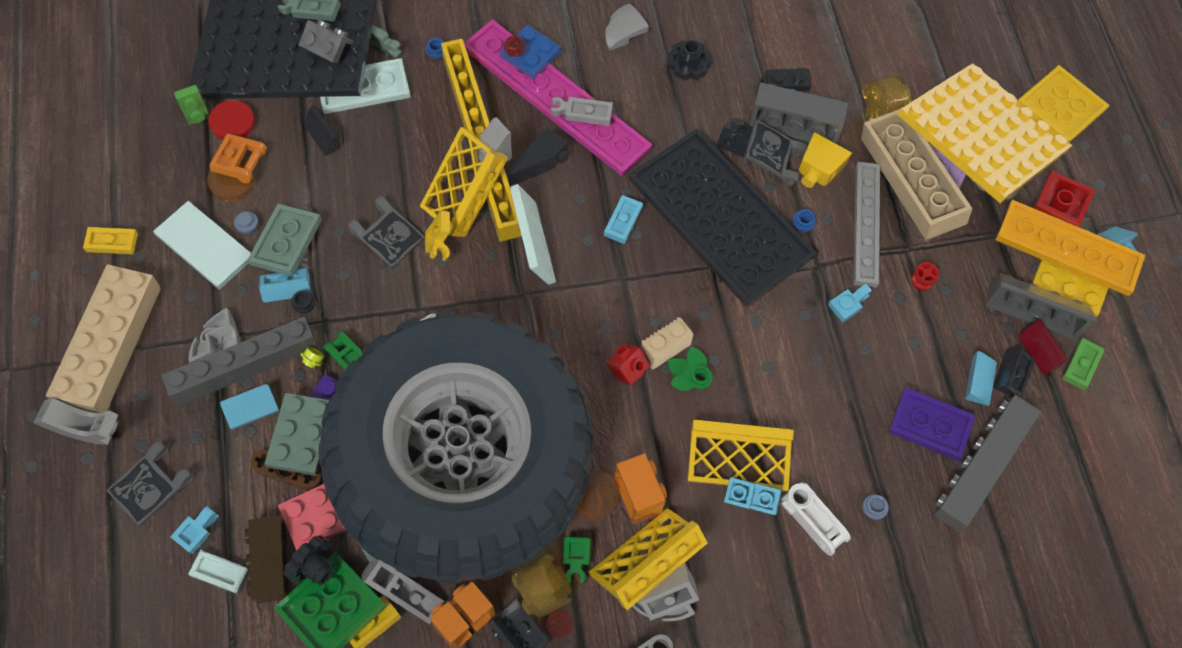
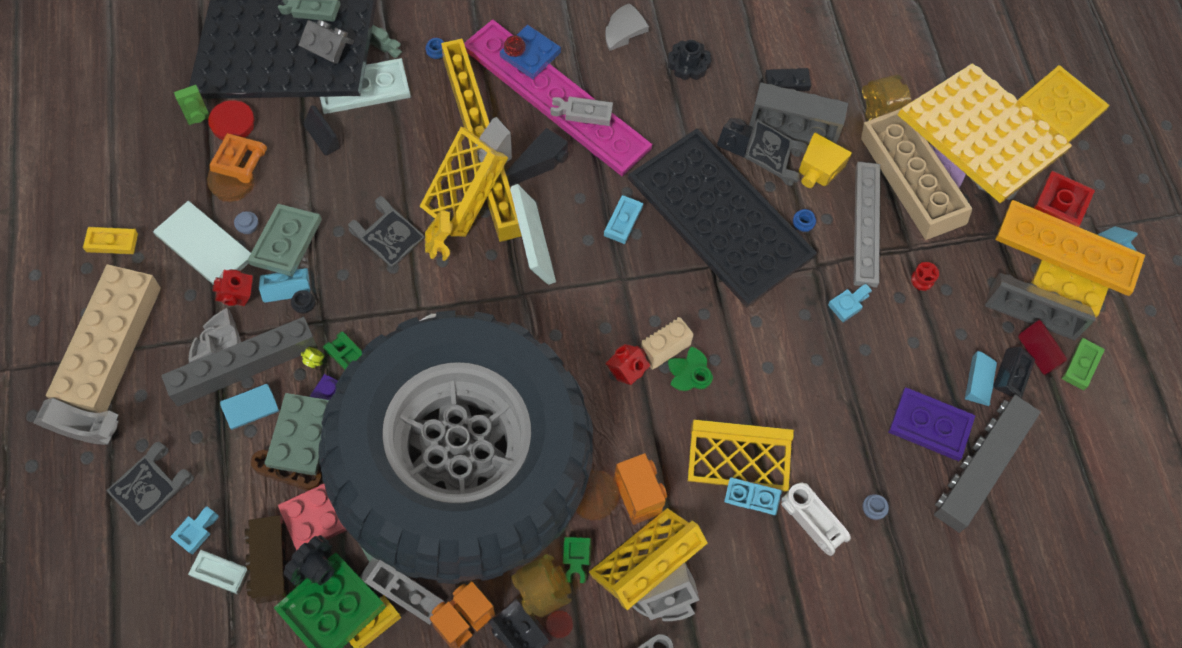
(233, 287): none -> red brick

